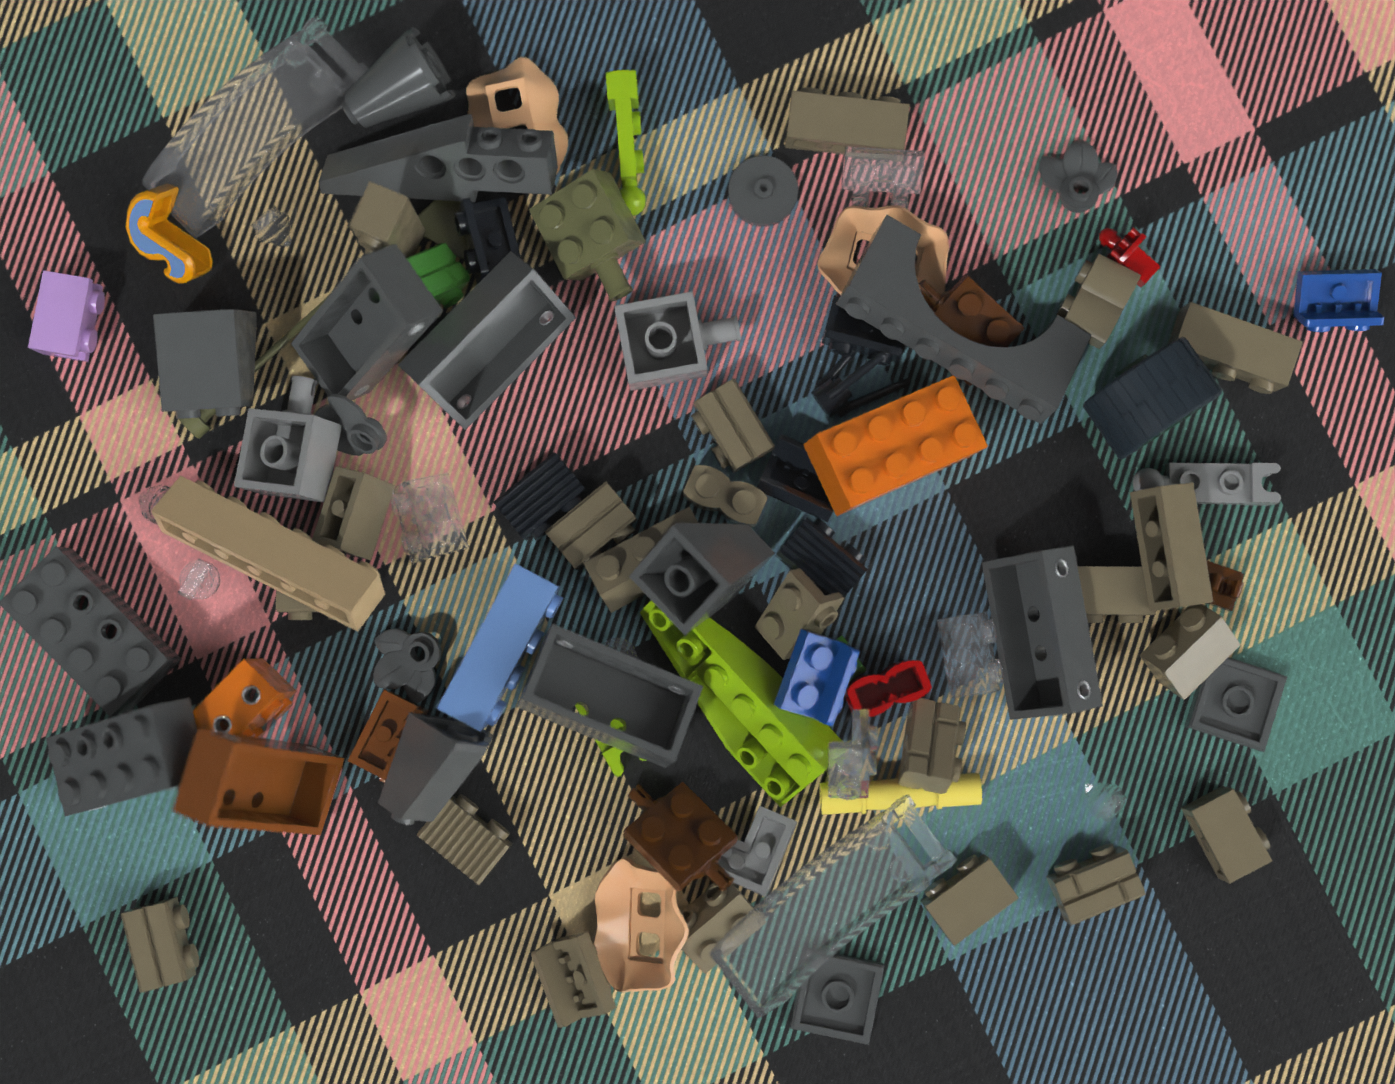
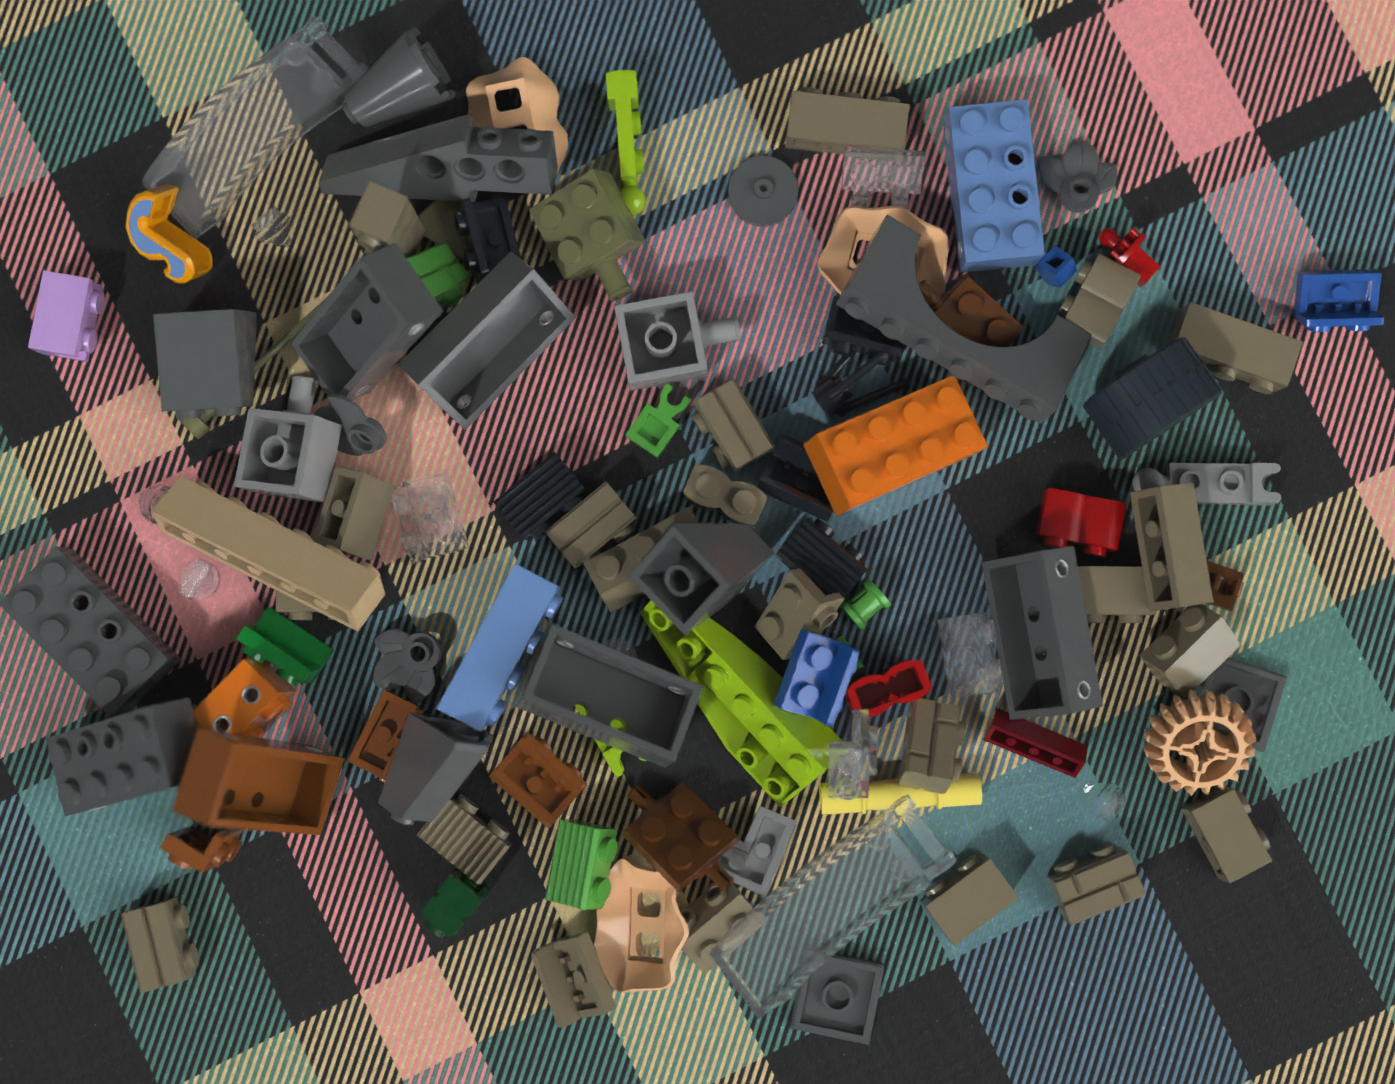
(197, 850): none -> dark orange bracket
(285, 645): none -> green bracket
(453, 904): none -> dark green brick
(538, 779): none -> dark orange bracket
(581, 864): none -> bright green brick
(656, 426): none -> bright green plate
(865, 604): none -> bright green bush
(987, 222): none -> medium blue piece
(1036, 743): none -> dark red piece
(1062, 273): none -> blue piece
(1080, 521): none -> red brick
(1185, 726): none -> light nougat gear

